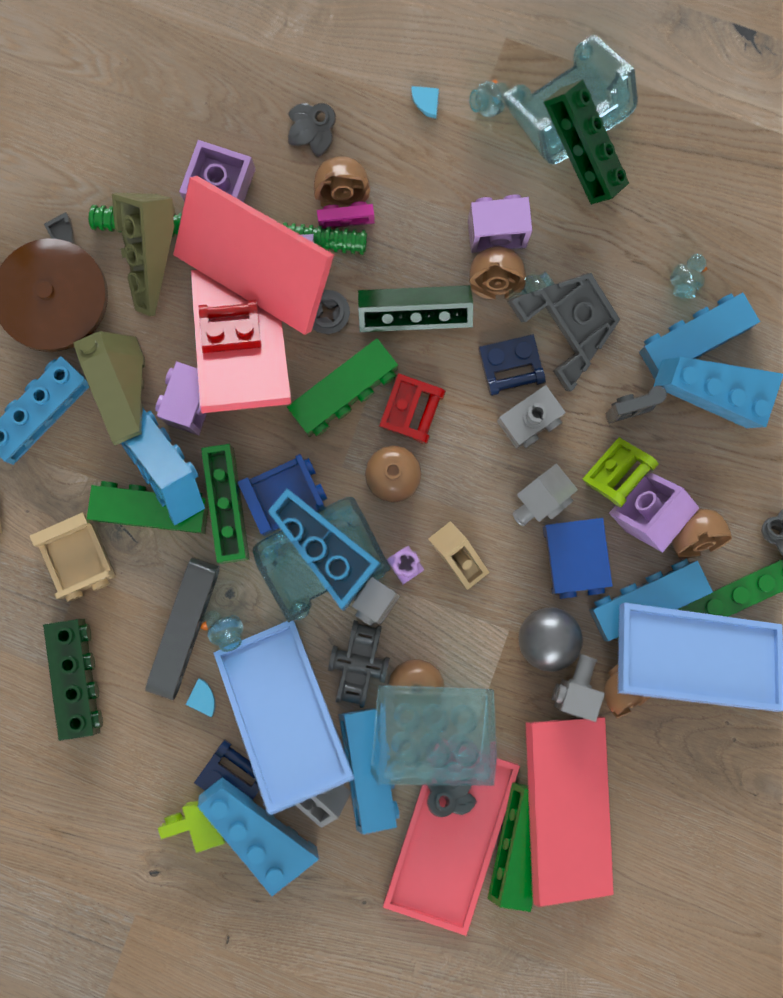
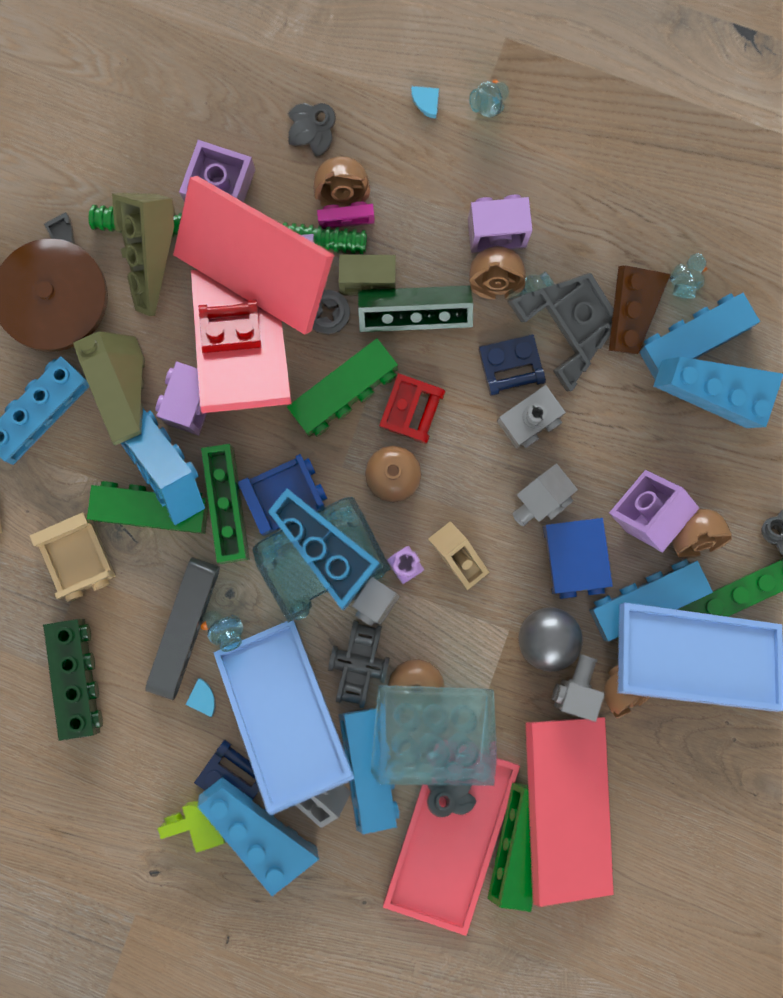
(366, 273): none -> olive hinge
(586, 142): dark green brick -> none
(606, 77): clear light blue windscreen -> none
(614, 466): lime plate -> none
(630, 407): dark grey plate -> none
(634, 307): none -> reddish brown wing

